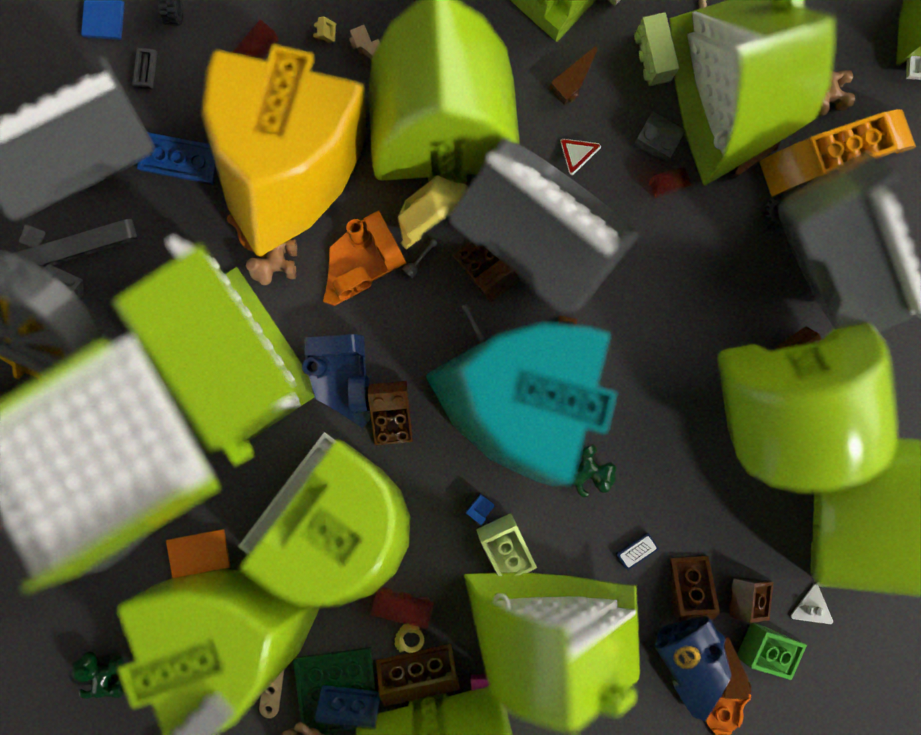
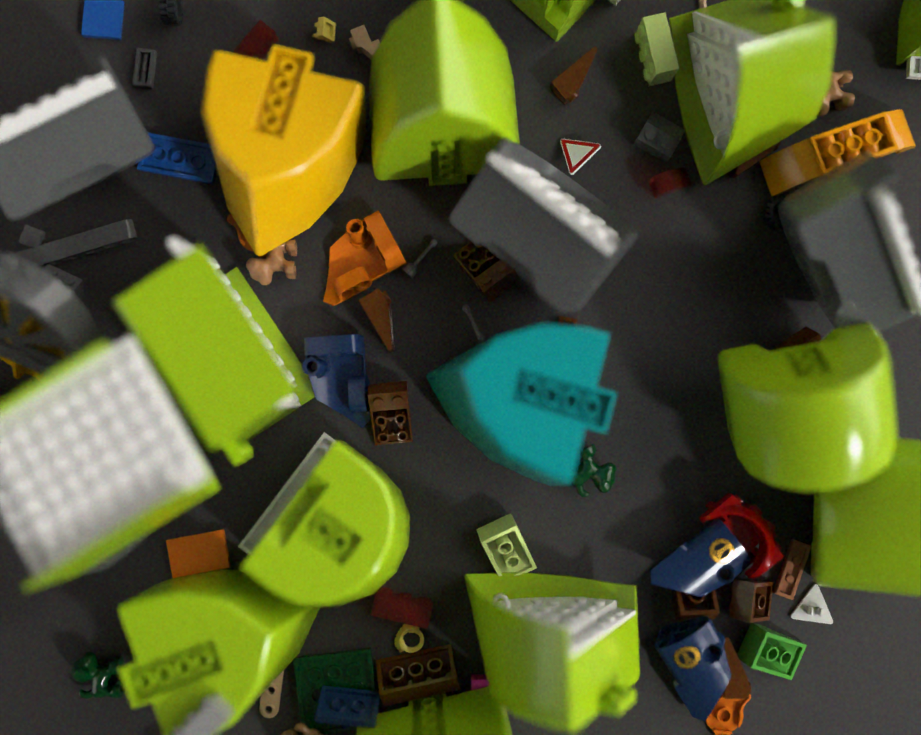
(380, 313): none -> reddish brown slope
(428, 206): light yellow piece -> none
(480, 509): blue panel -> none
(637, 551): tile -> none
(697, 563): none -> dark blue panel
(749, 530): none -> red piece
(792, 569): none -> nougat tile

